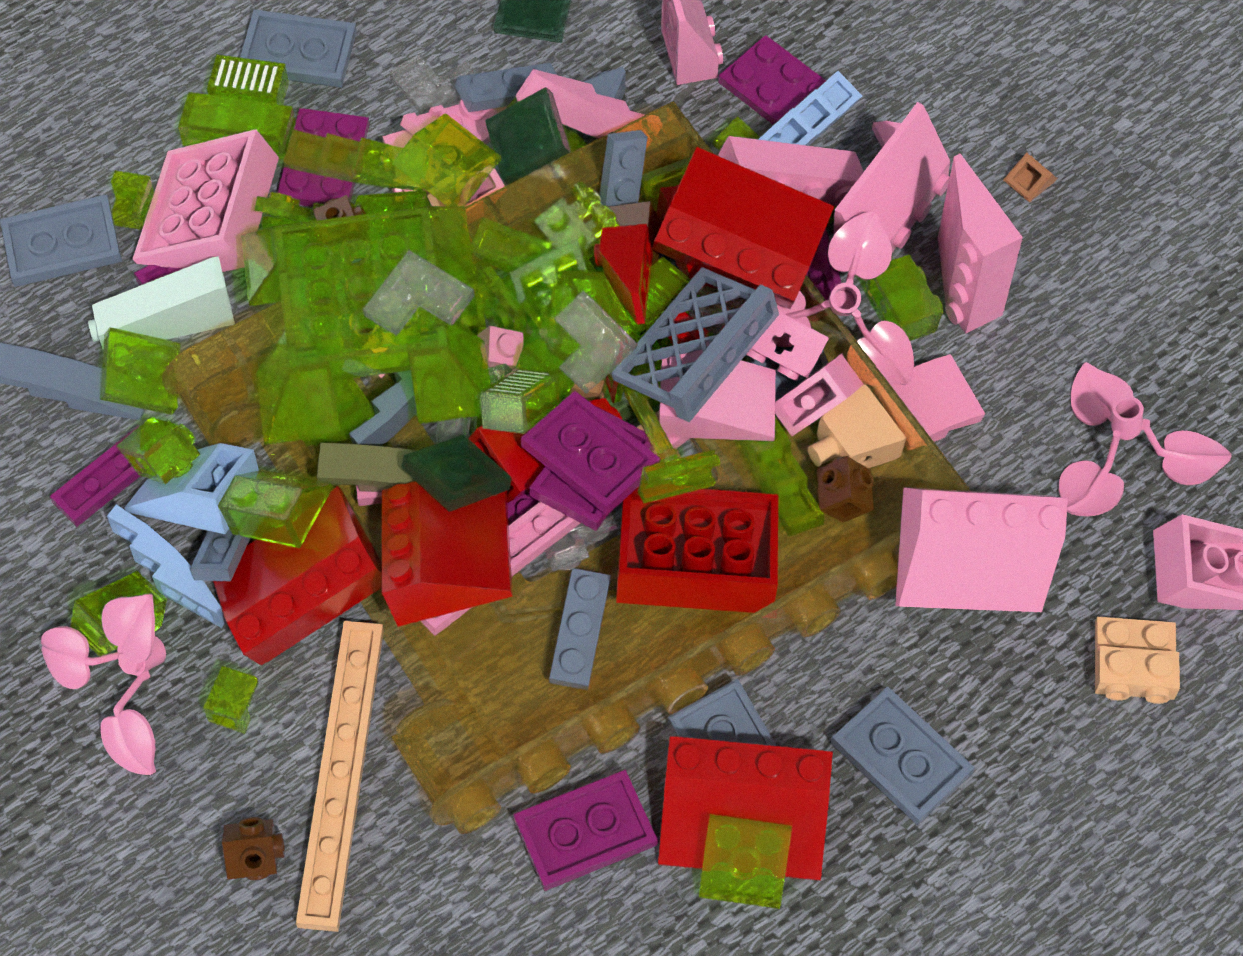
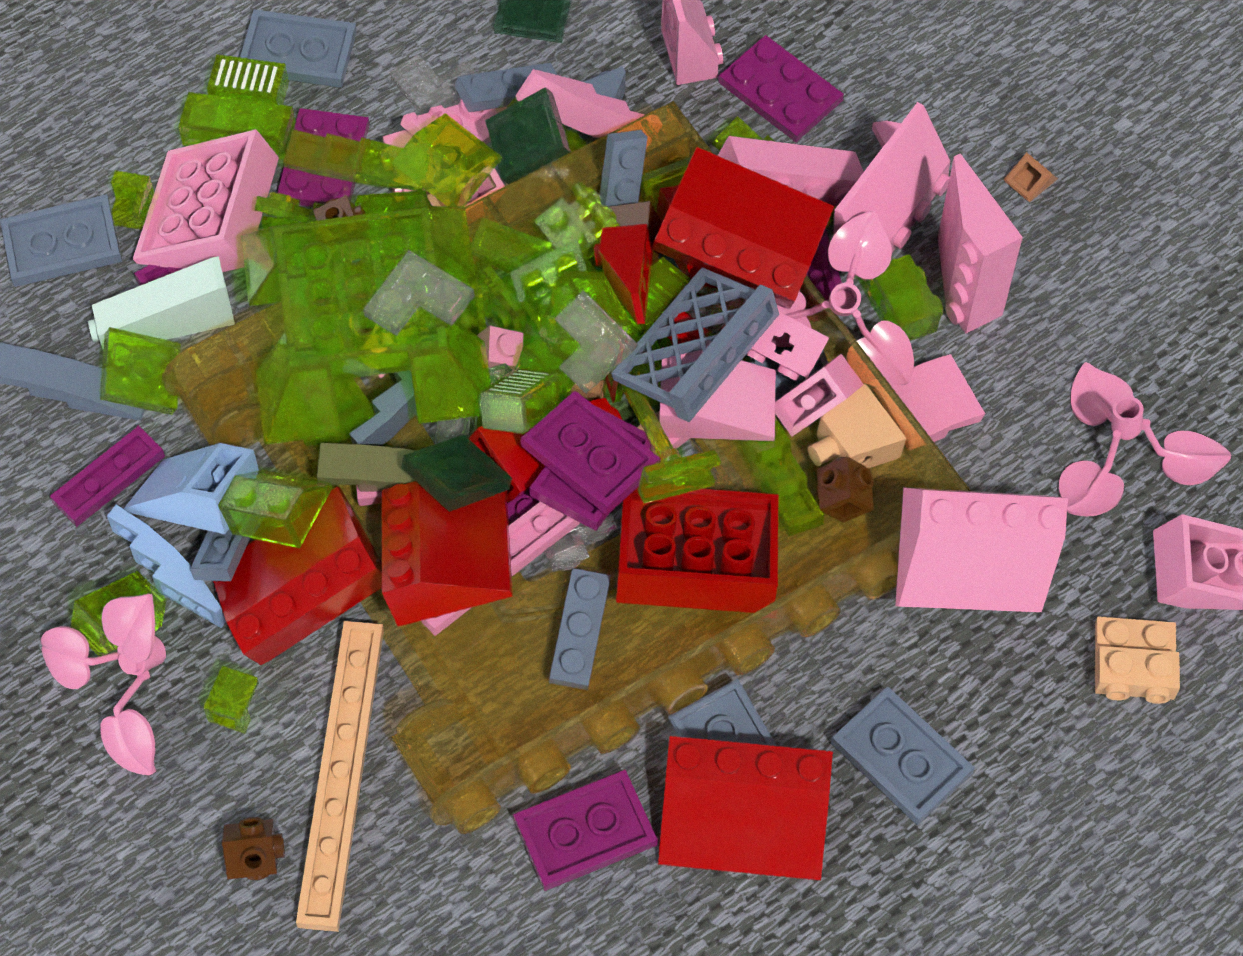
(160, 450): clear neon green brick -> none
(745, 861): clear neon green plate -> none
(815, 113): light blue slope -> none

